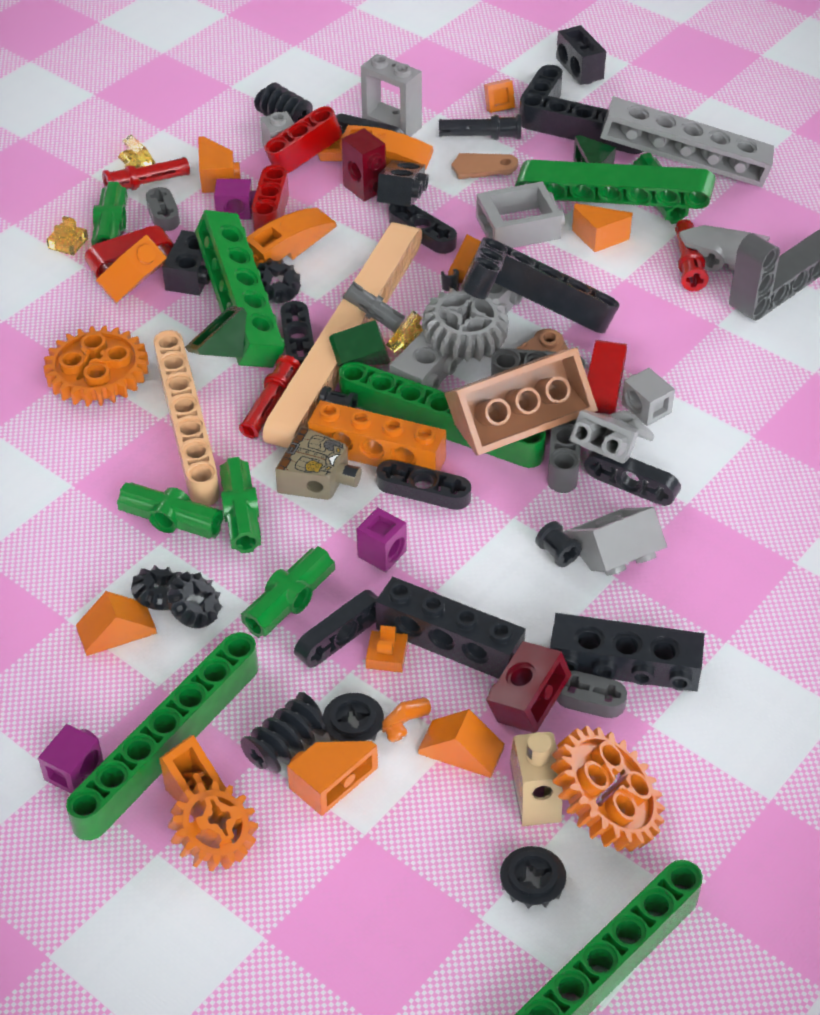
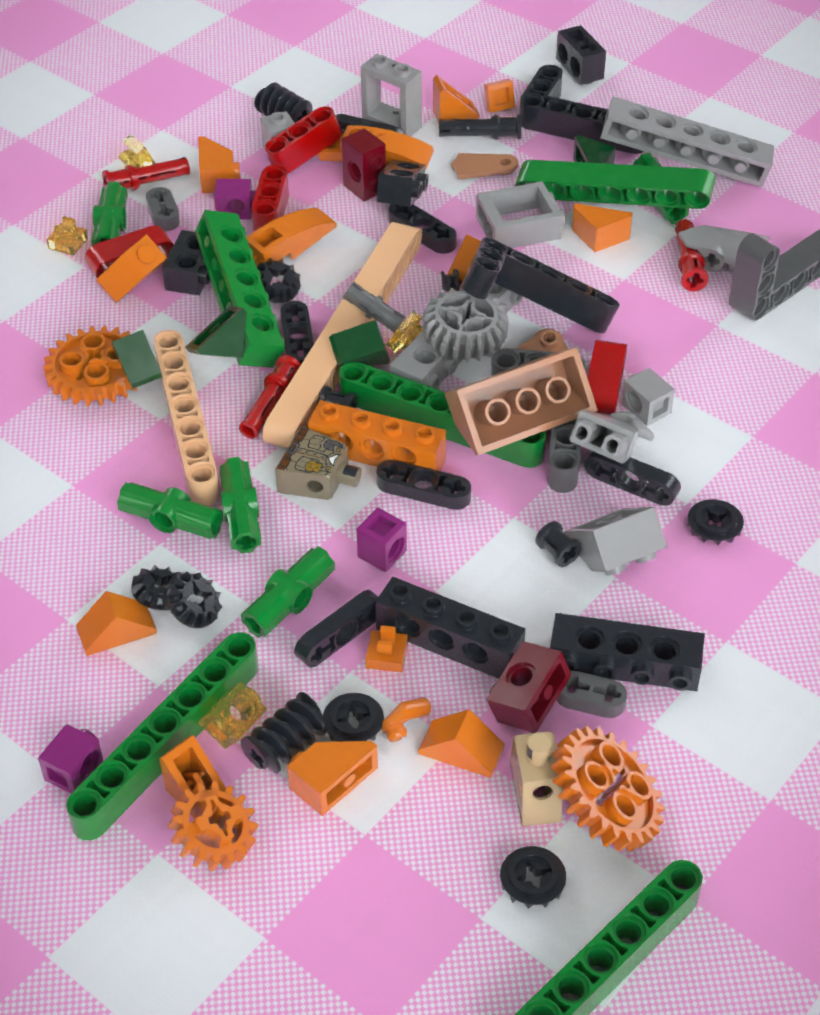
(136, 359): none -> dark green slope
(223, 725): none -> clear yellow brick
(450, 103): none -> orange slope
(716, 511): none -> black gear

